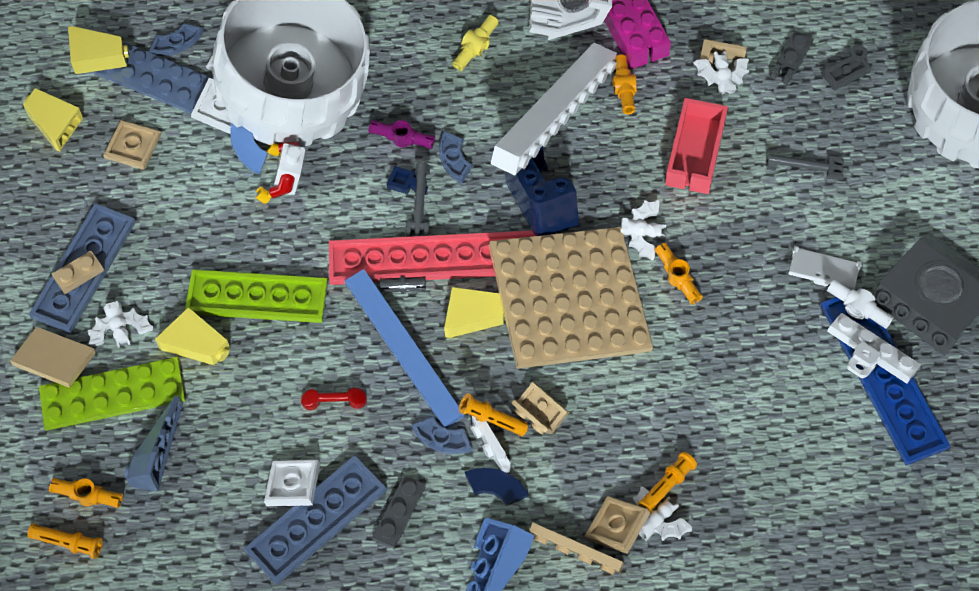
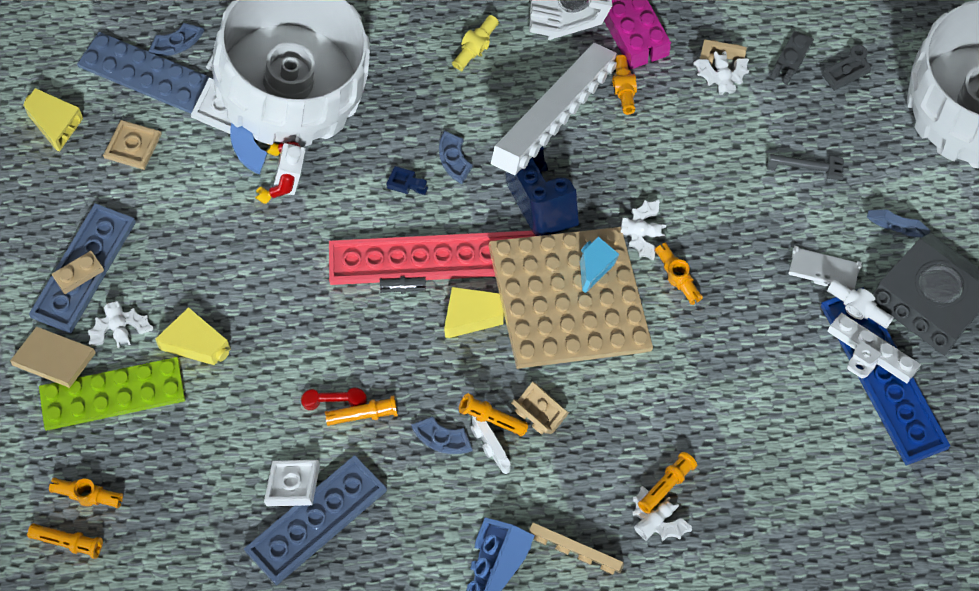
(96, 50): light yellow slope -> none
(151, 457): sand blue wedge -> none
(257, 296): lime plate -> none
(372, 410): none -> light orange pin
(393, 130): magenta pin -> none
(399, 512): dark grey plate -> none
(404, 348): medium blue tile -> none
(421, 171): dark grey hinge -> none
(496, 483): dark blue tile -> none
(596, 262): none -> medium azure slope
(617, 524): tan tile -> none
(696, 145): coral piece -> none
(891, 221): none -> sand blue tile

